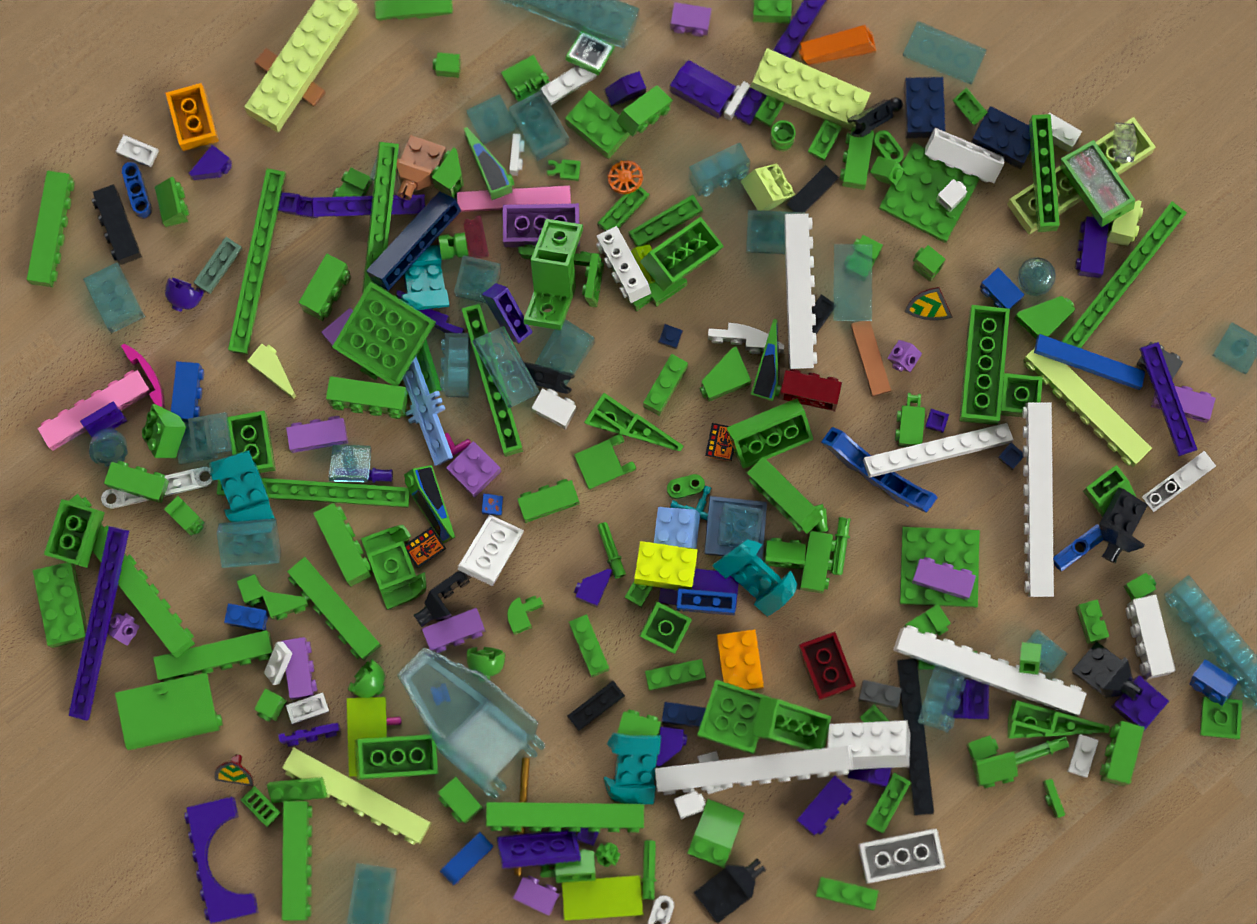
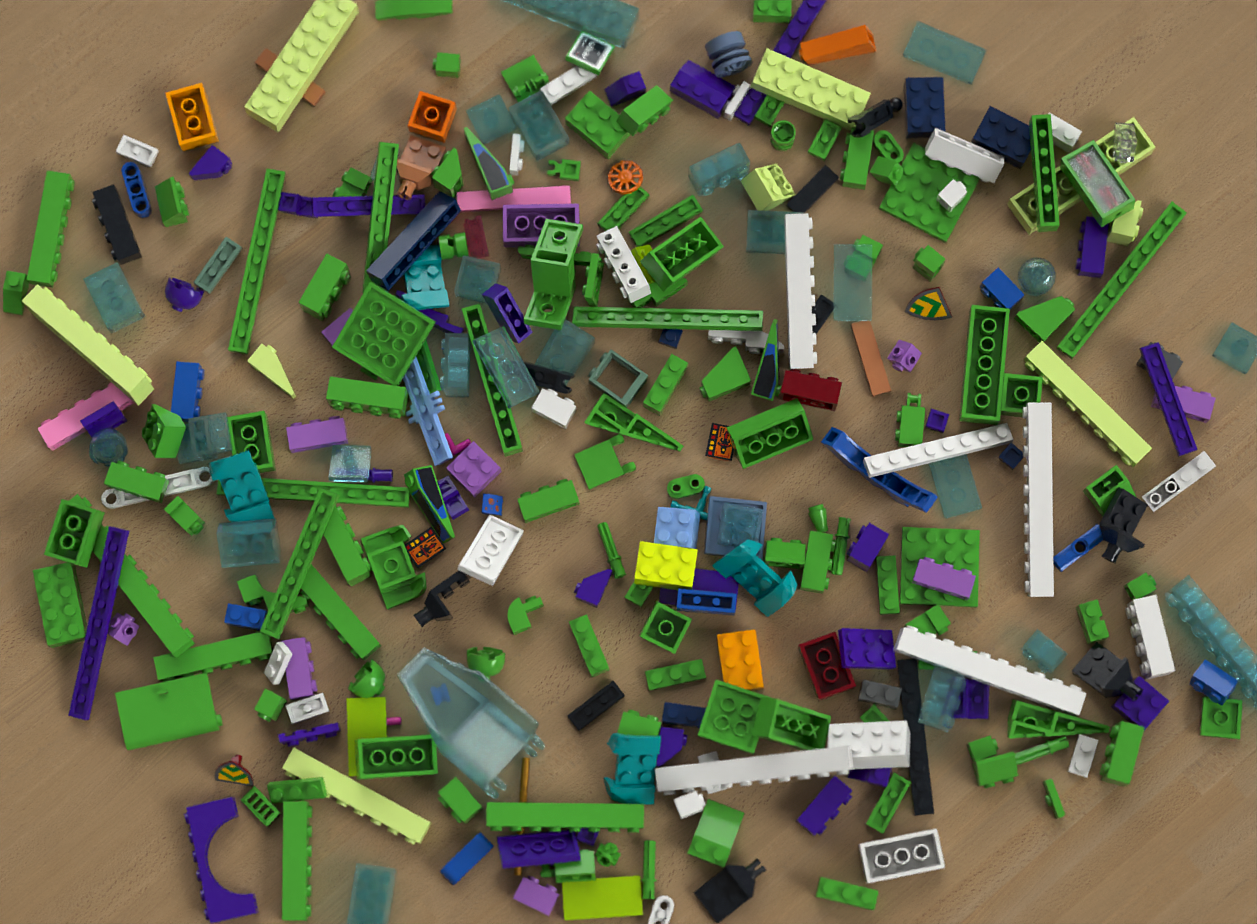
(14, 291): none -> bright green slope
(89, 344): none -> yellowish green brick
(134, 357): dark pink slope -> none
(299, 563): none -> bright green plate
(432, 116): none -> orange brick
(452, 499): none -> dark purple slope
(454, 630): medium lavender brick -> none
(605, 359): none -> sand green window
(668, 318): none -> bright green plate
(690, 19): medium lavender brick -> none
(728, 54): none -> sand blue wheel
(784, 496): bright green brick -> none
(866, 648): none -> dark purple plate
(868, 546): none -> dark purple brick
(887, 585): none -> bright green plate
(955, 486): none -> clear light blue tile
(970, 106): bright green plate -> none
(1030, 658): bright green brick -> none
(1089, 362): blue tile -> none

